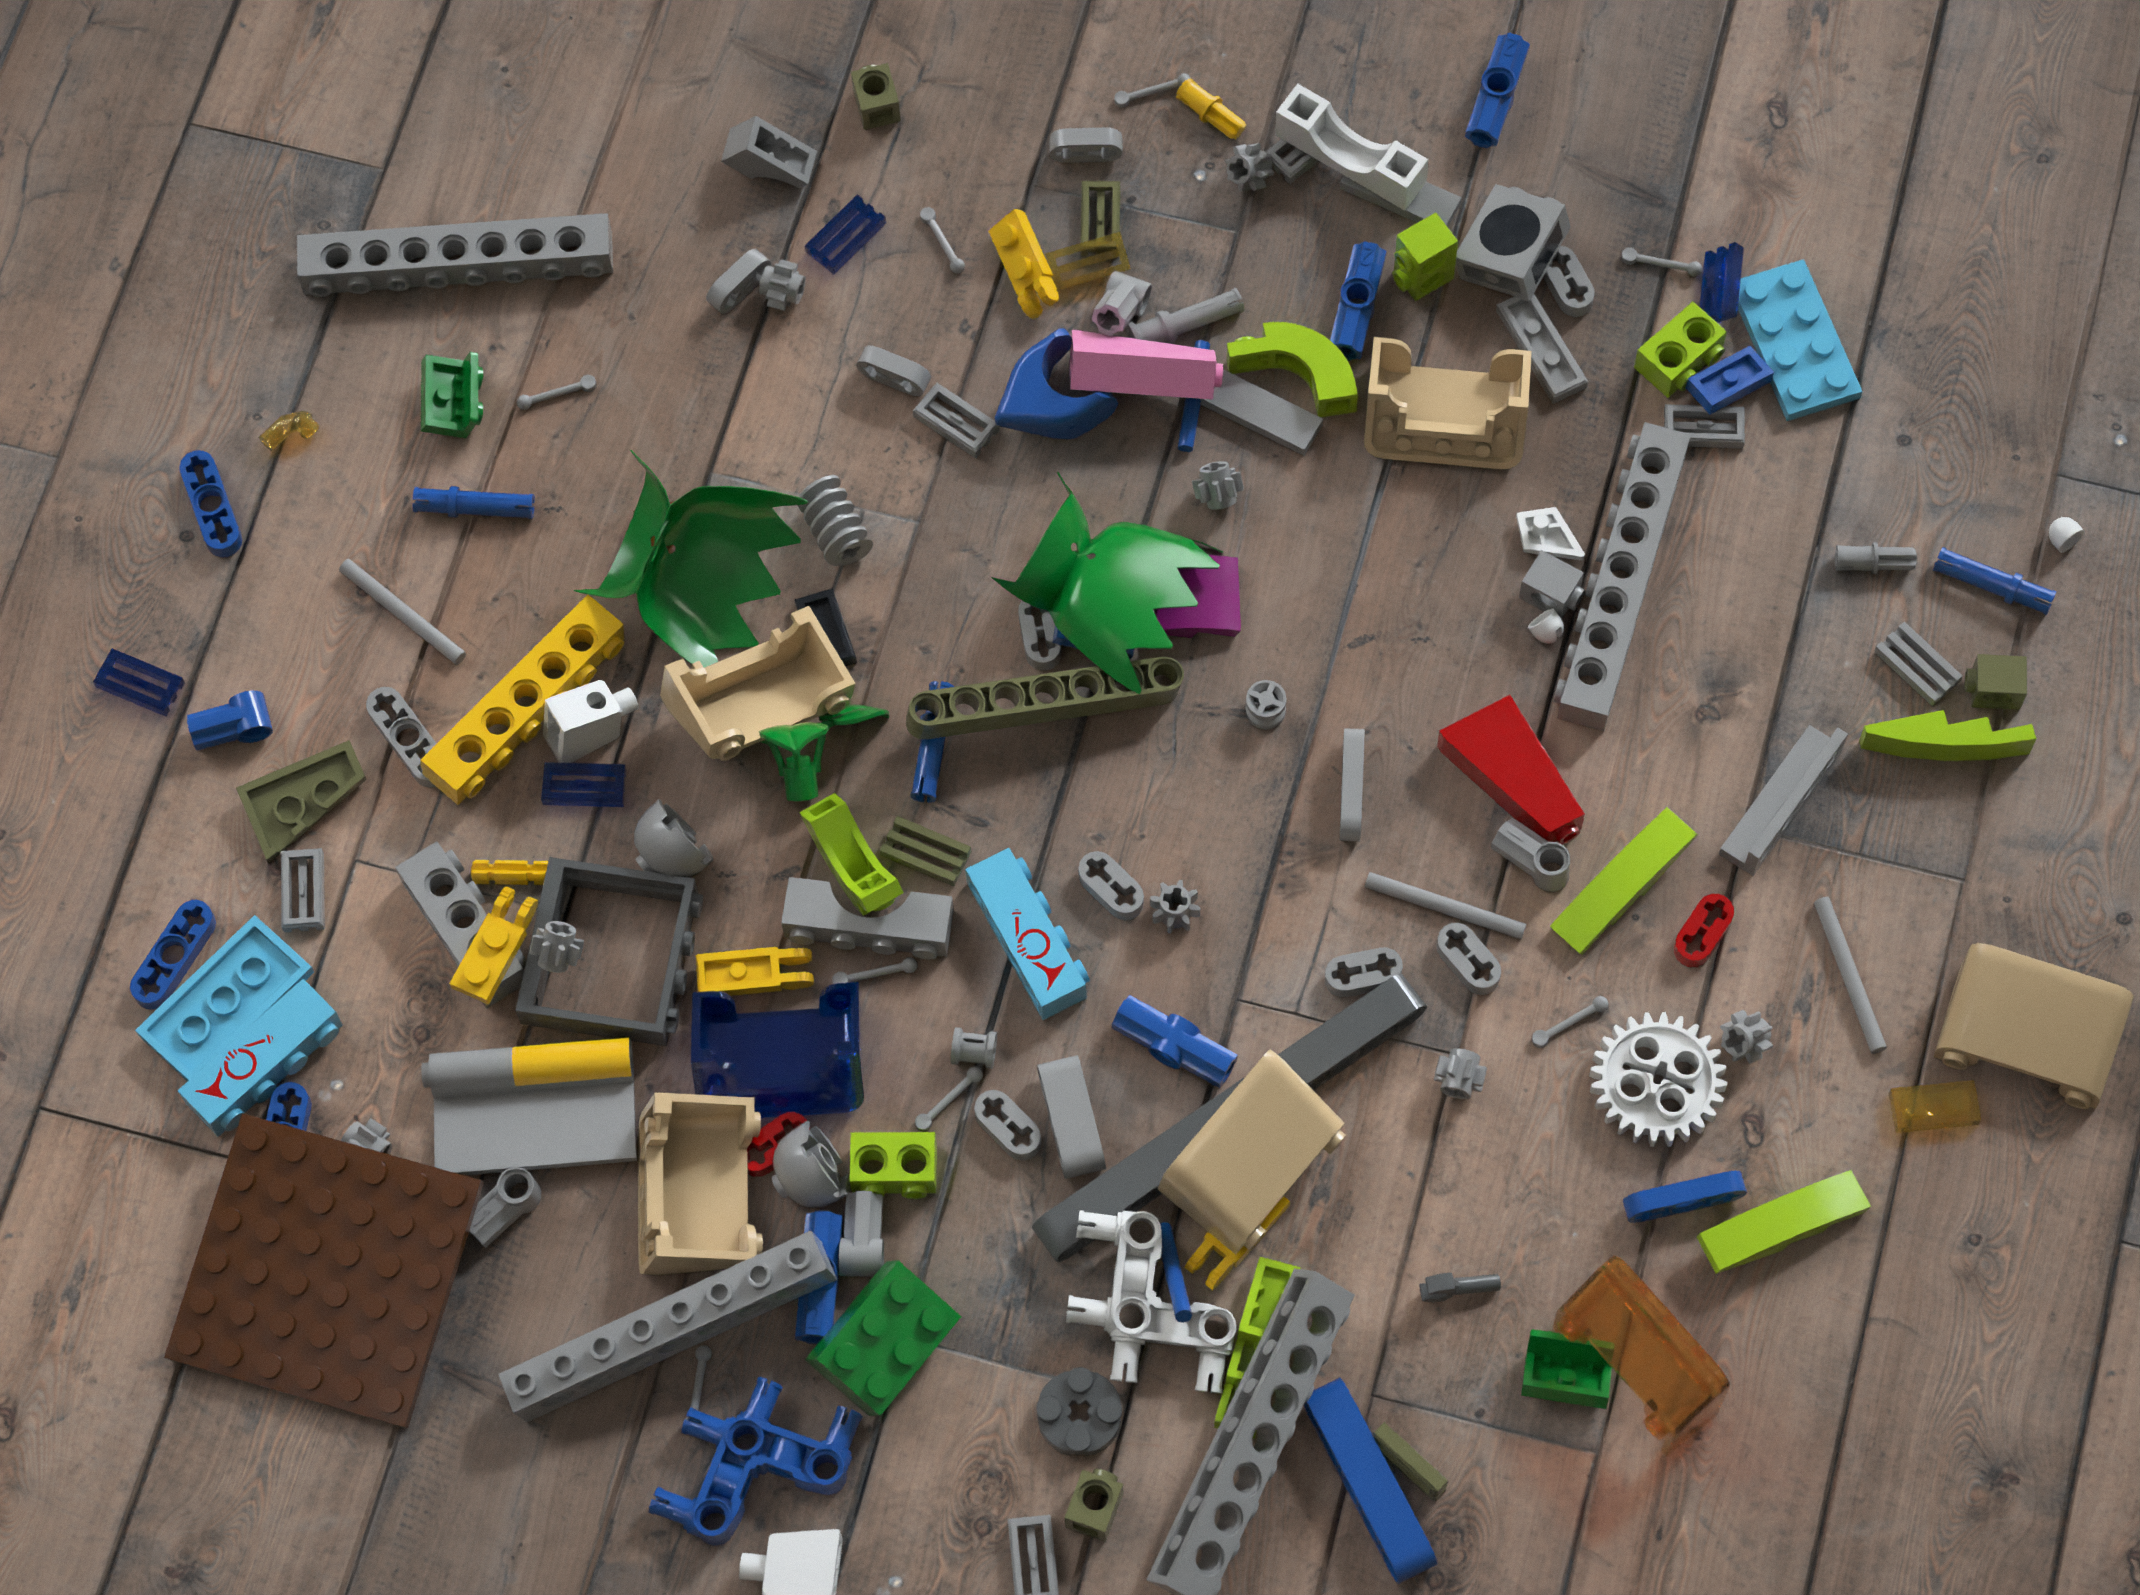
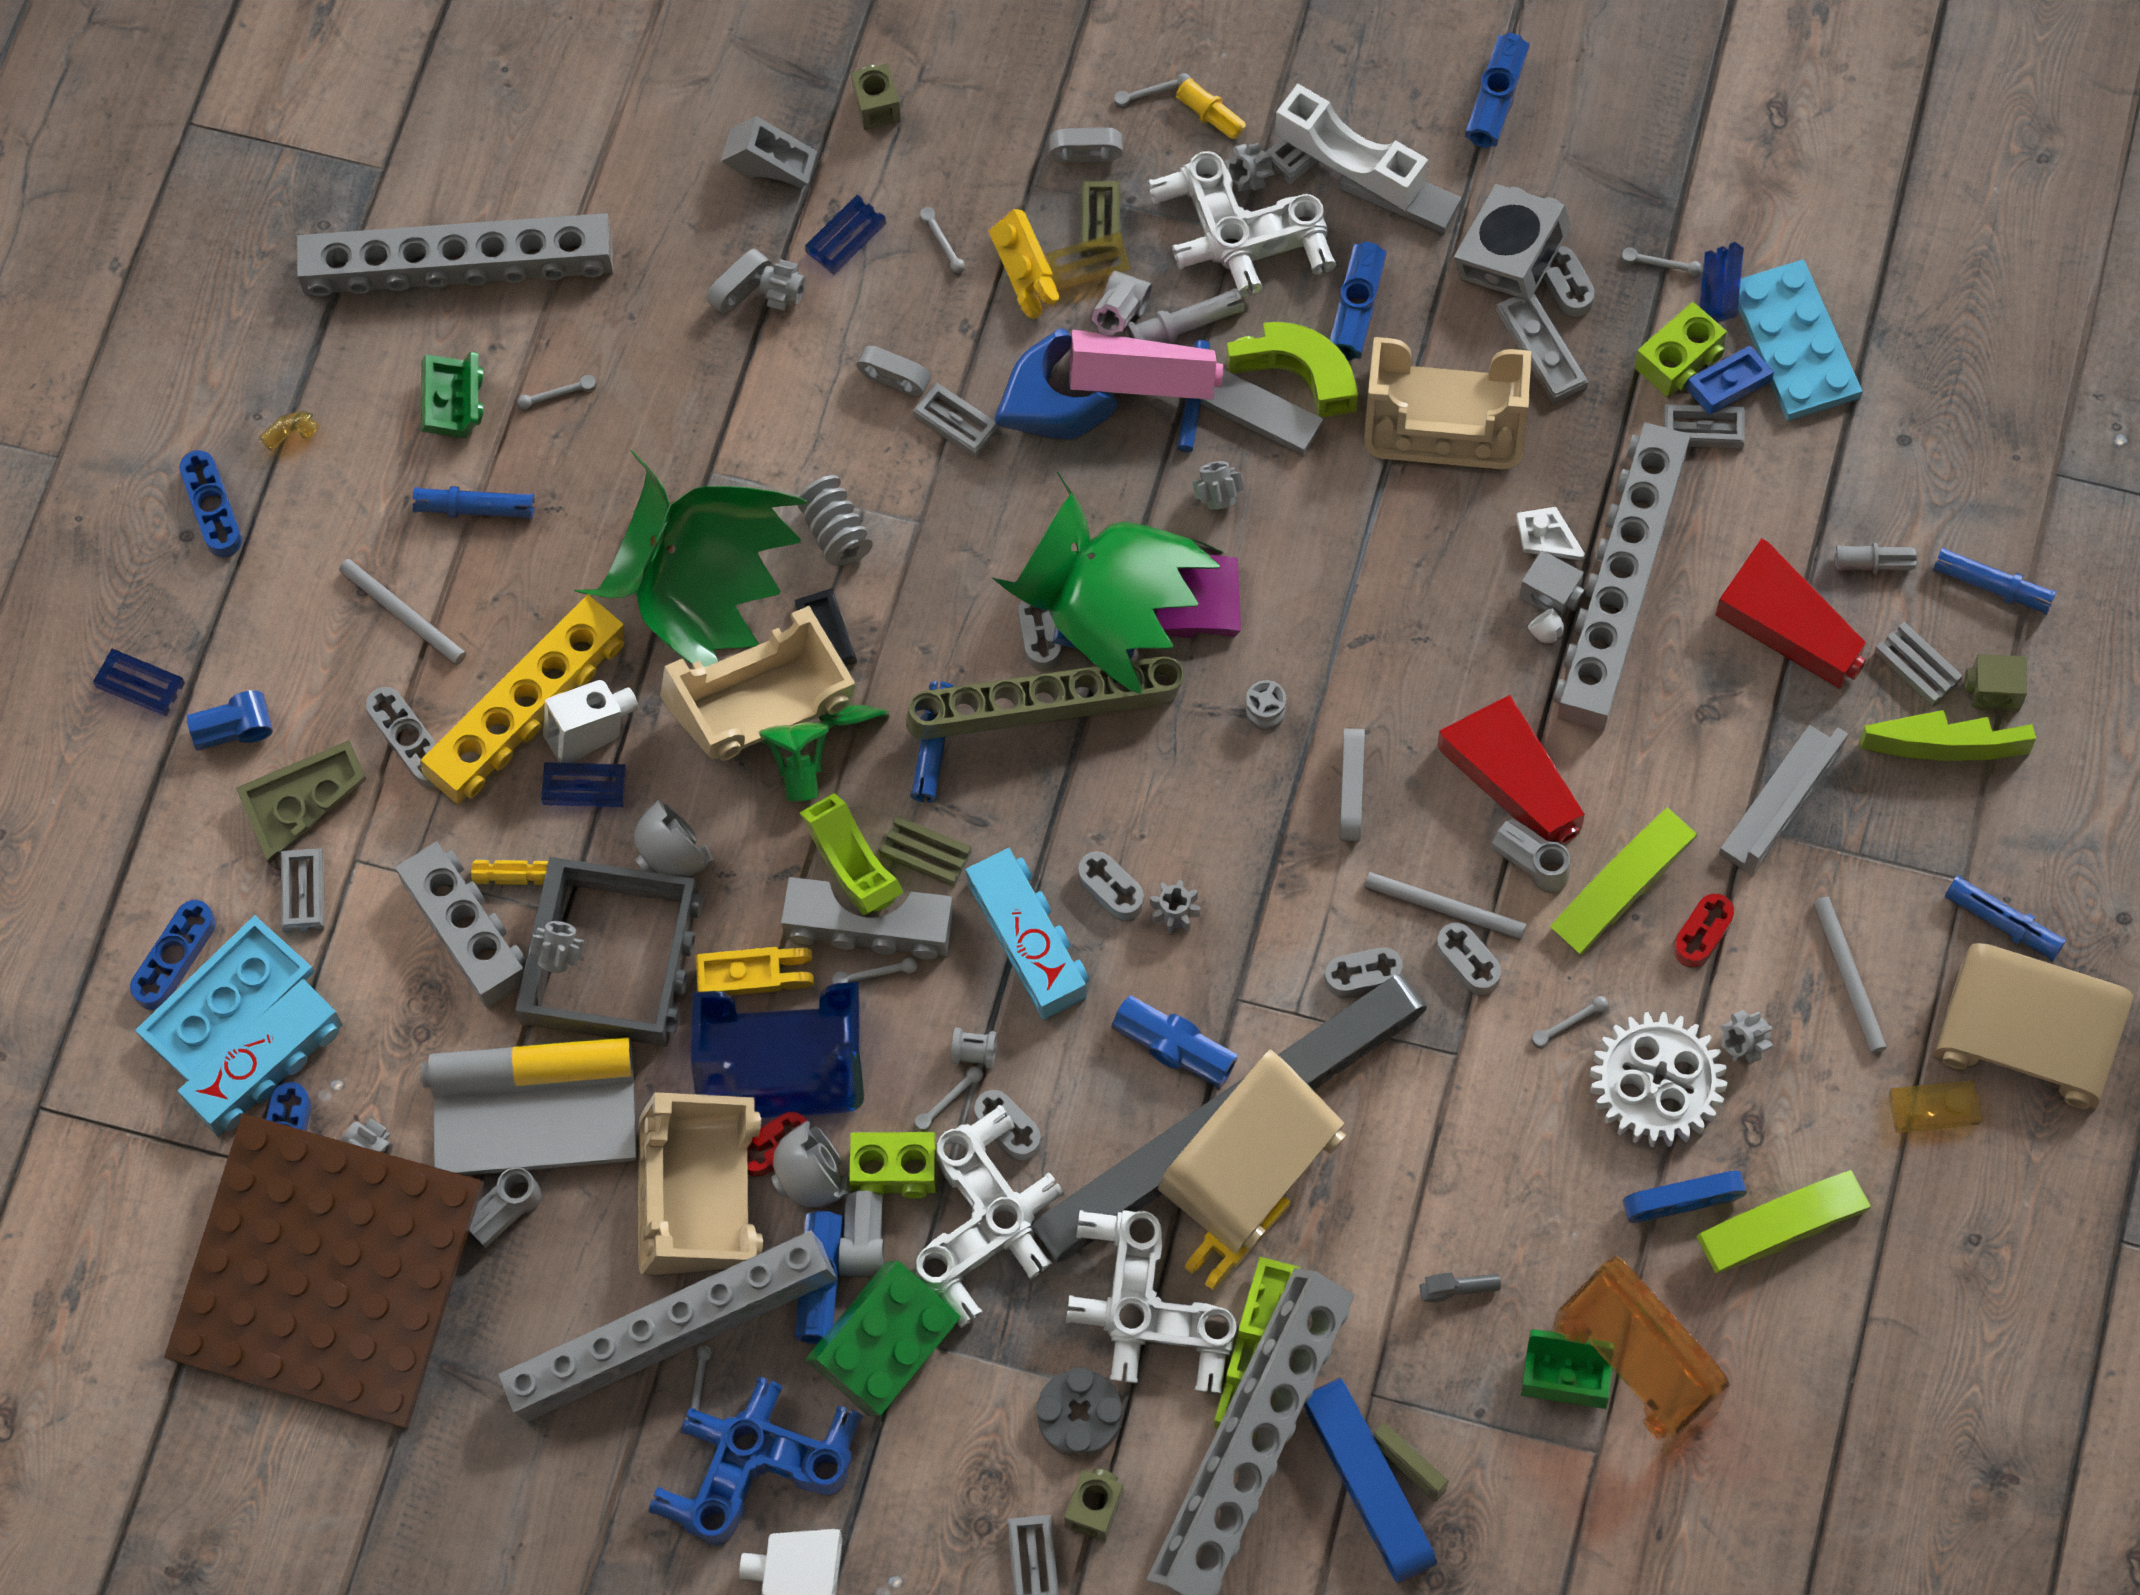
(493, 948): yellow hinge -> none
(987, 1195): none -> white pin
(1071, 1117): light grey beam -> none
(1174, 1275): blue bar -> none
(1258, 232): none -> white pin
(1425, 257): lime brick -> none
(1460, 1073): light grey gear -> none
(1791, 617): none -> red slope
(2005, 918): none -> blue pin
(2065, 533): white hinge -> none

